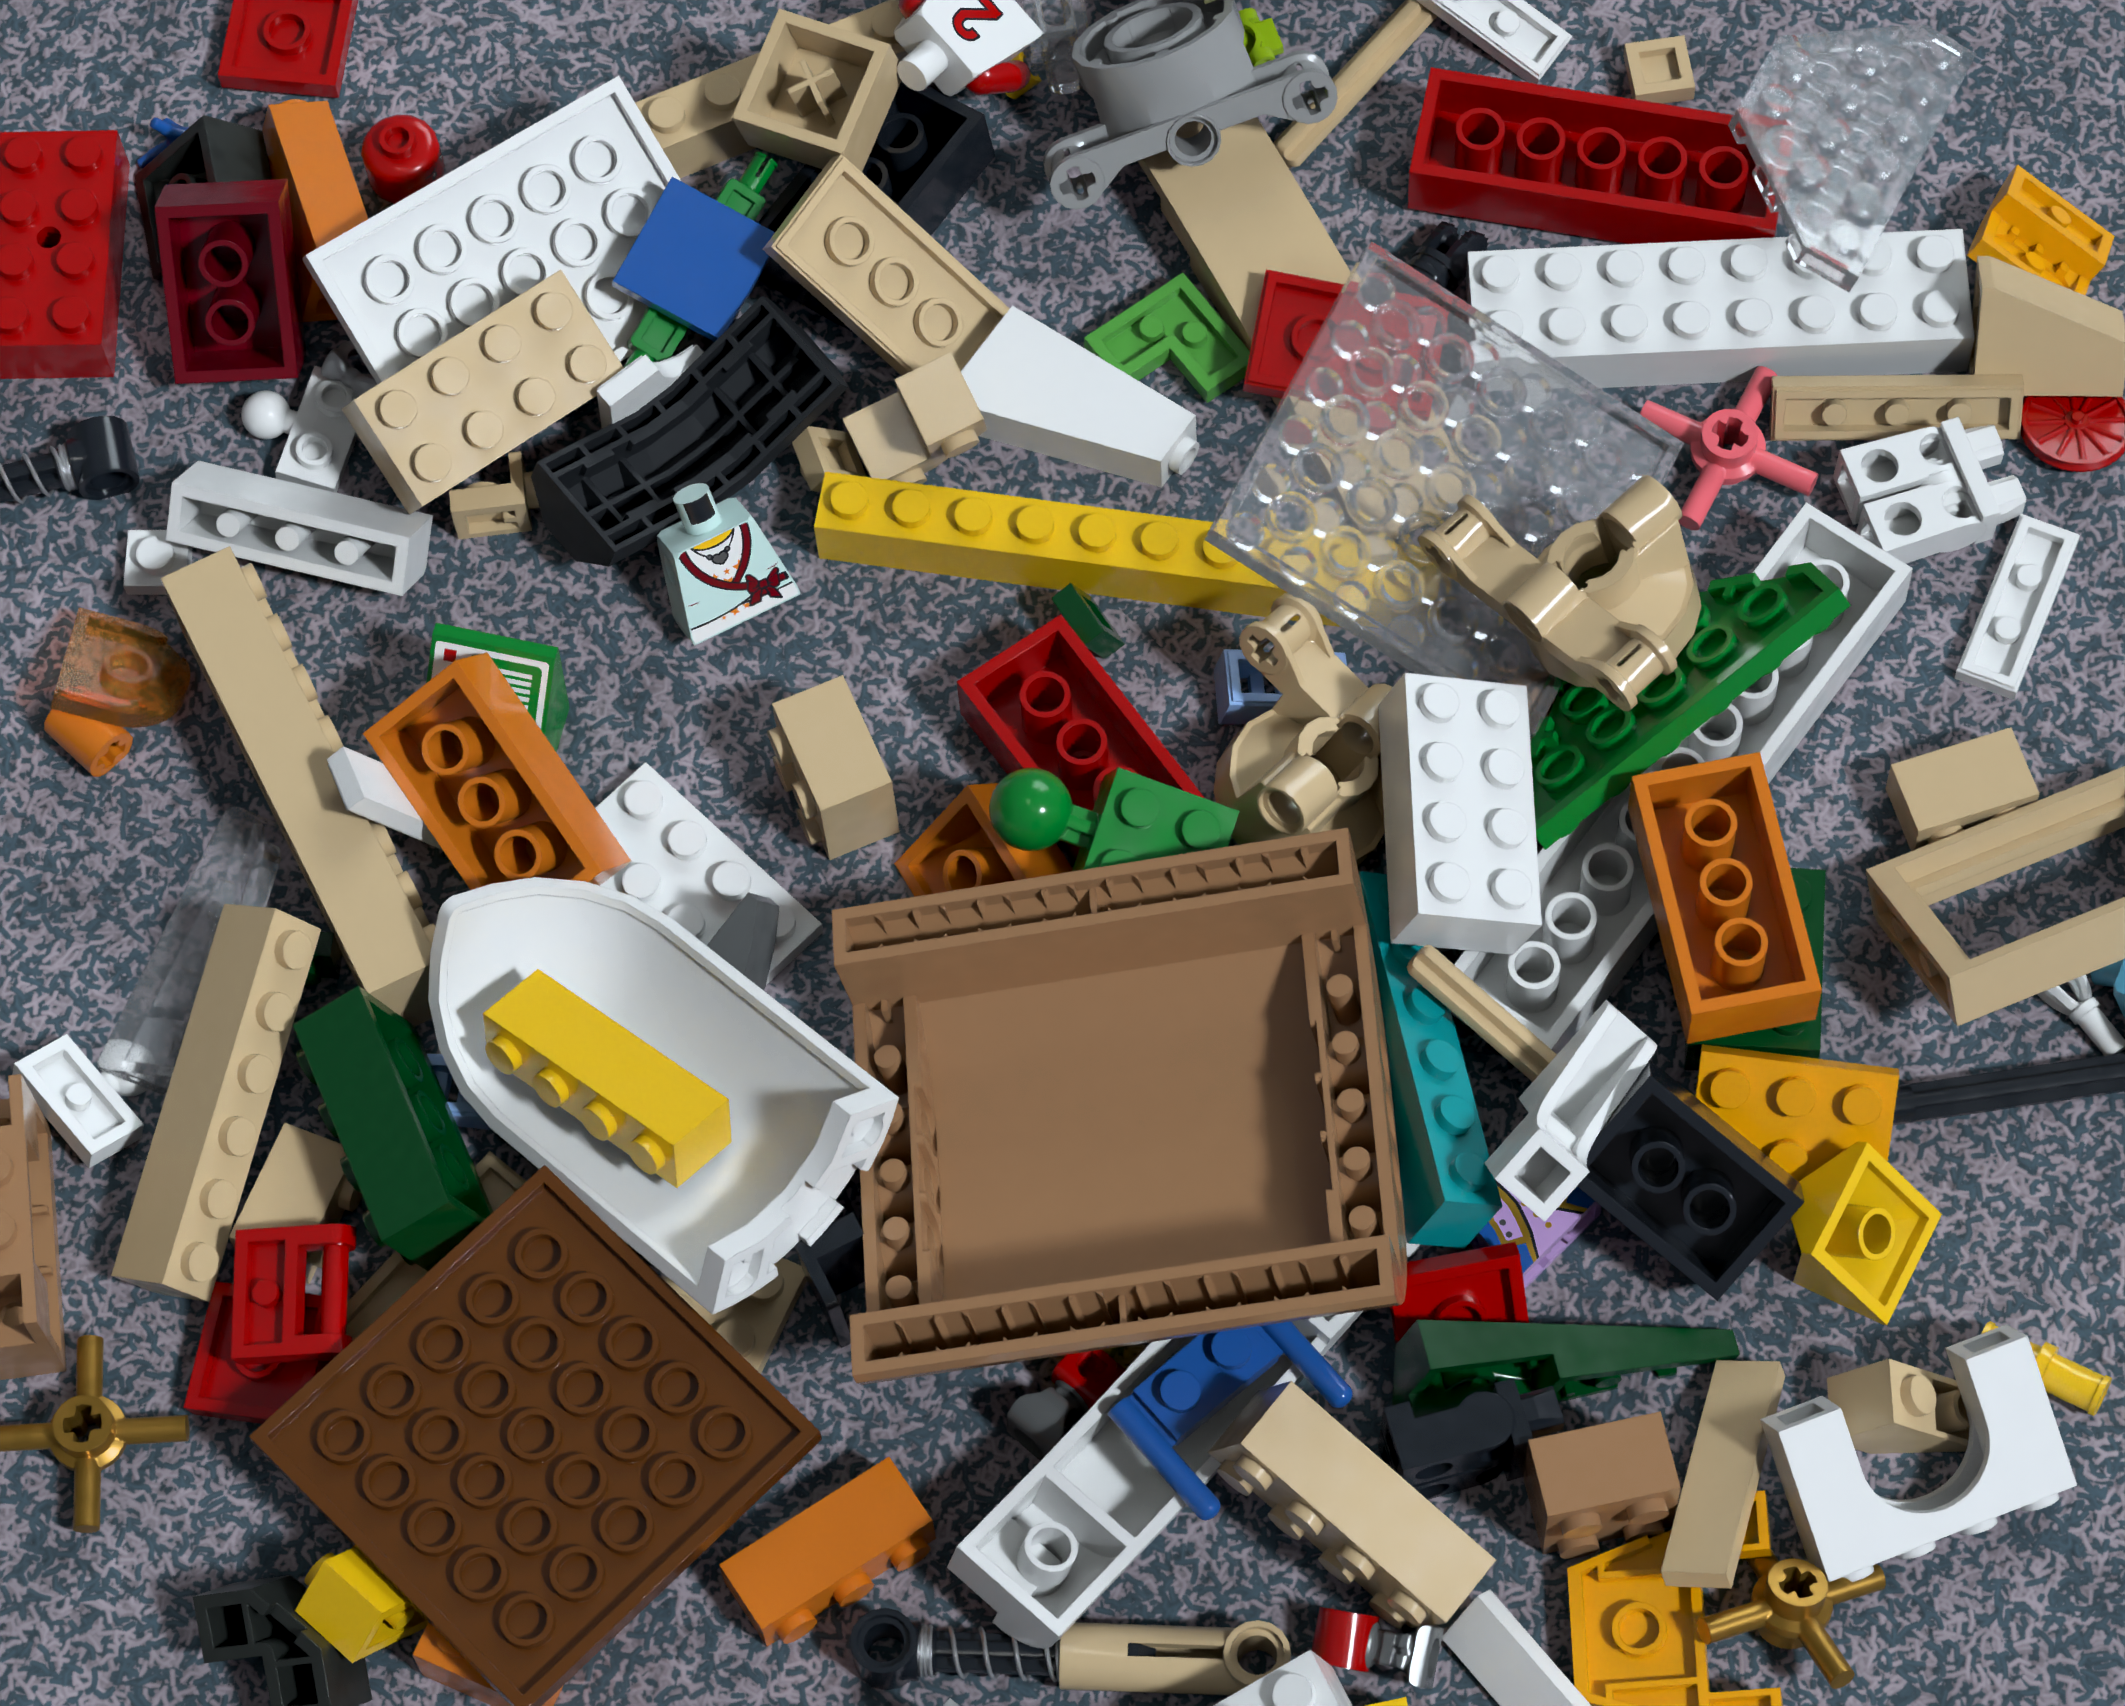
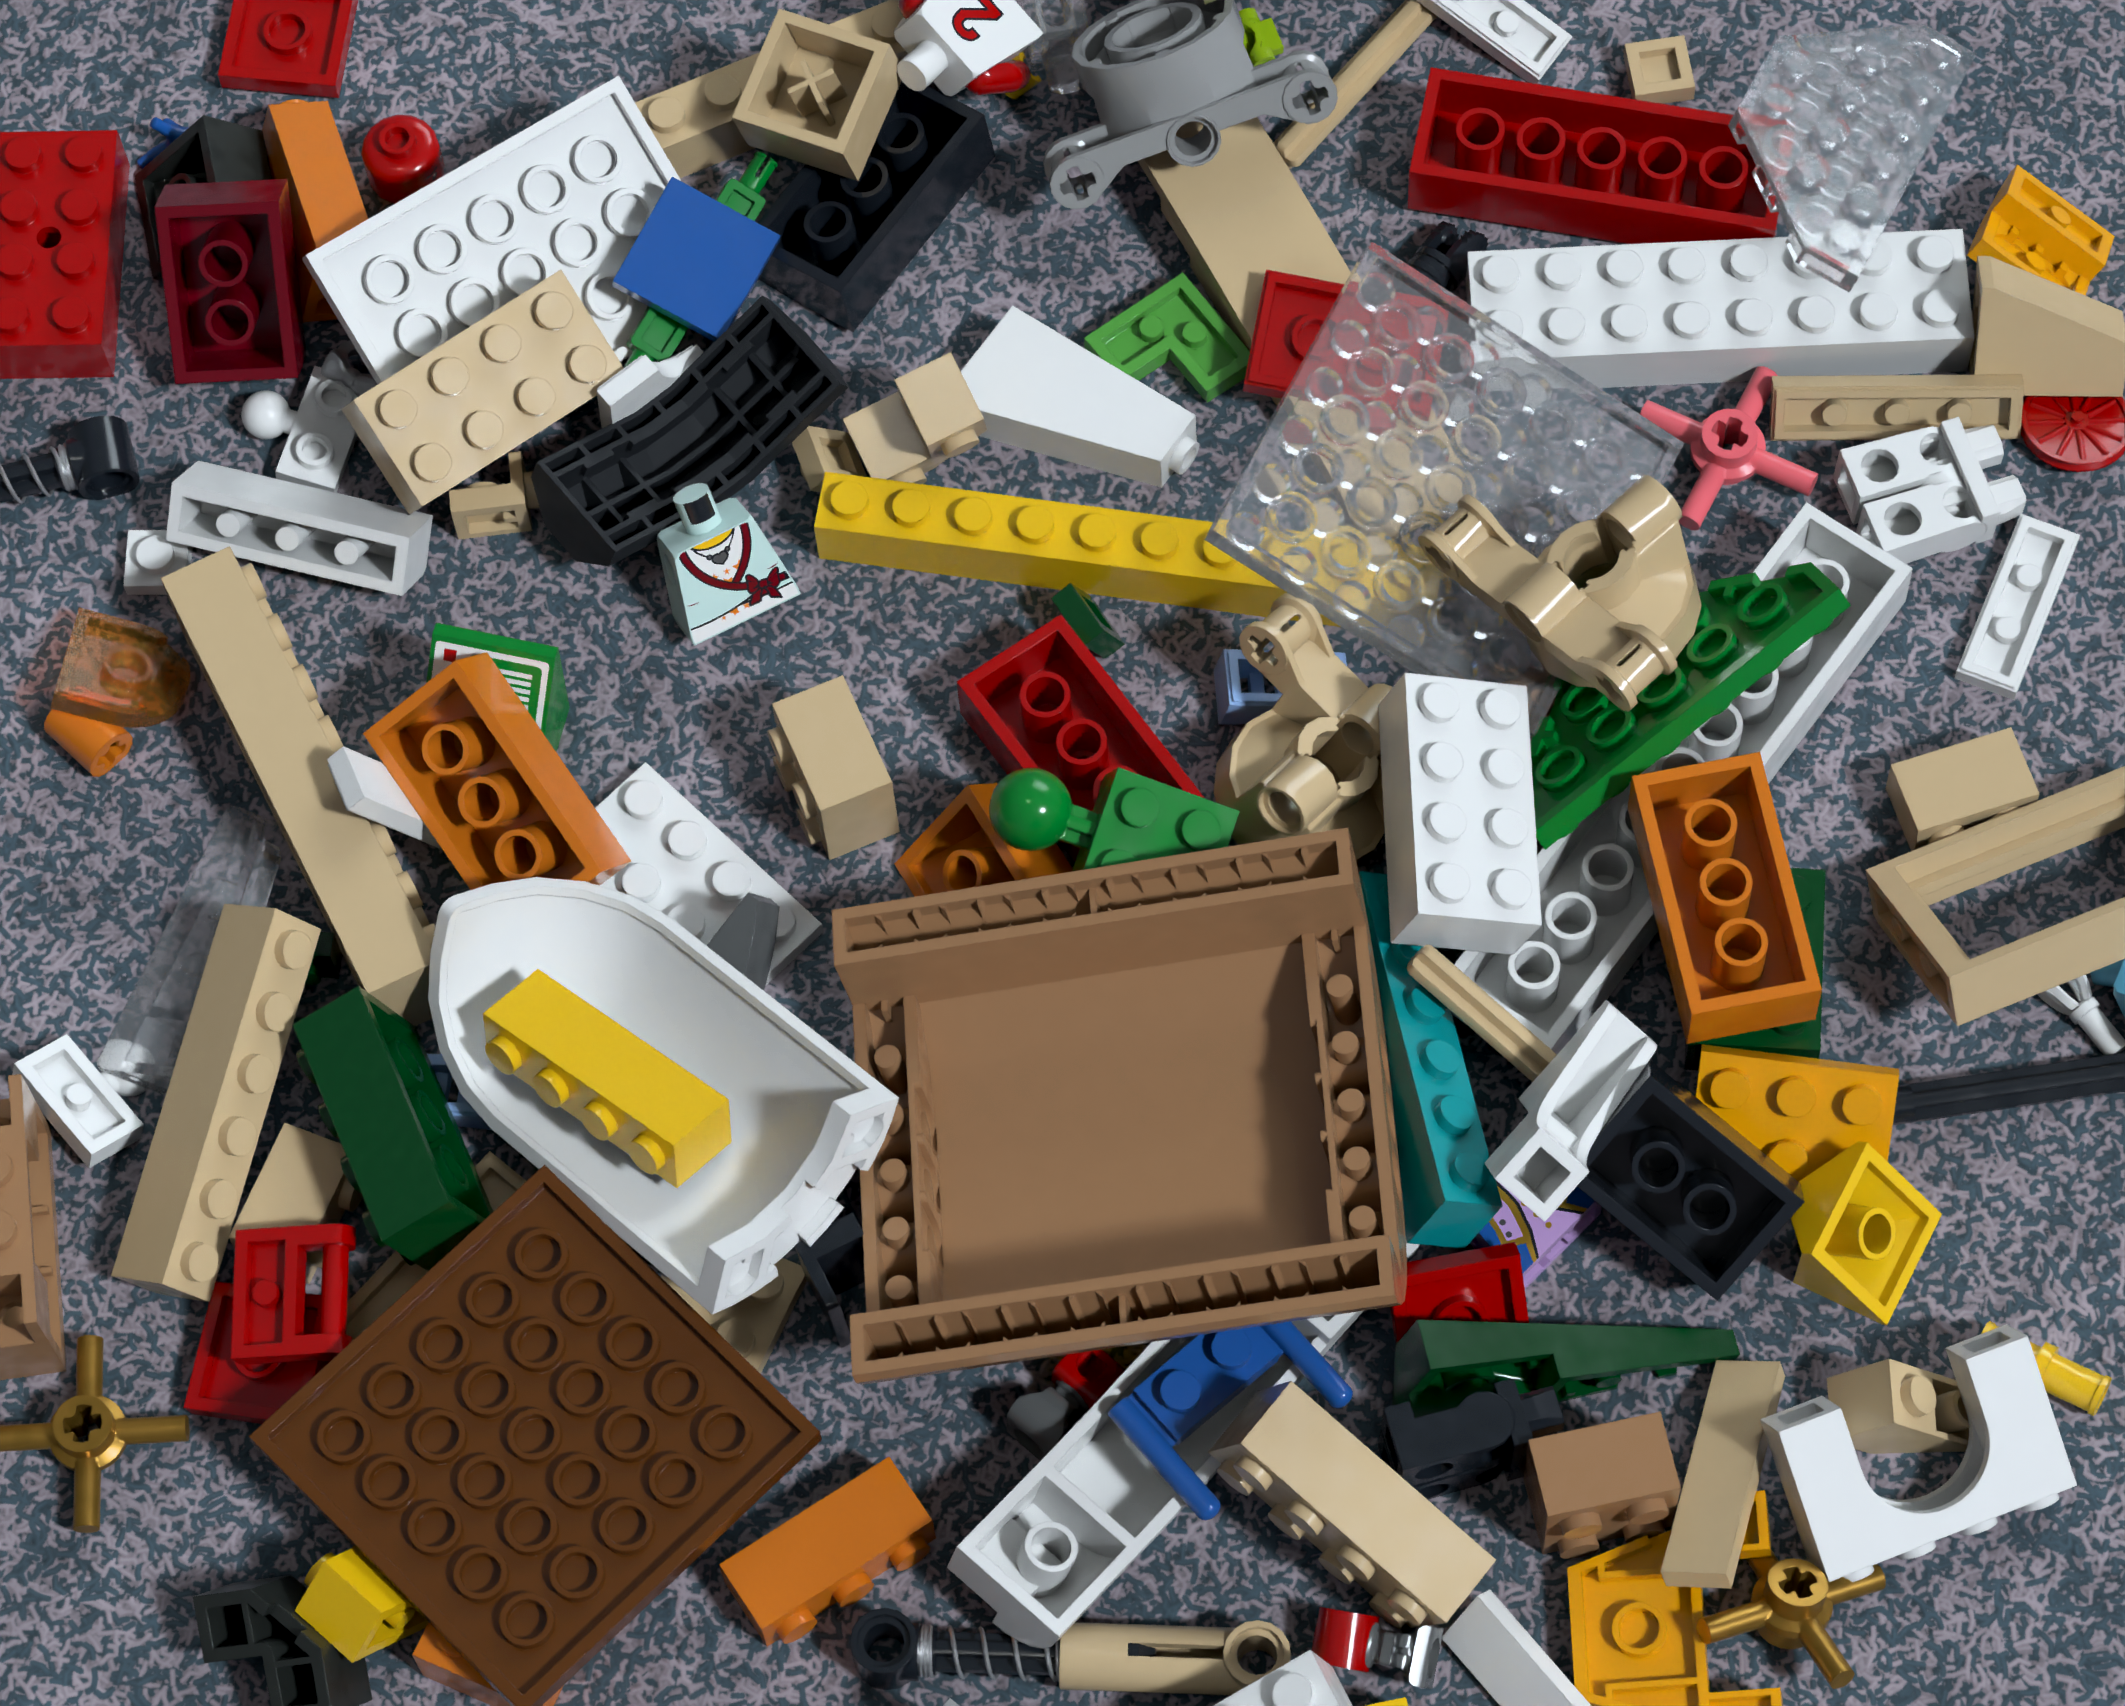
(883, 272): tan tile -> none

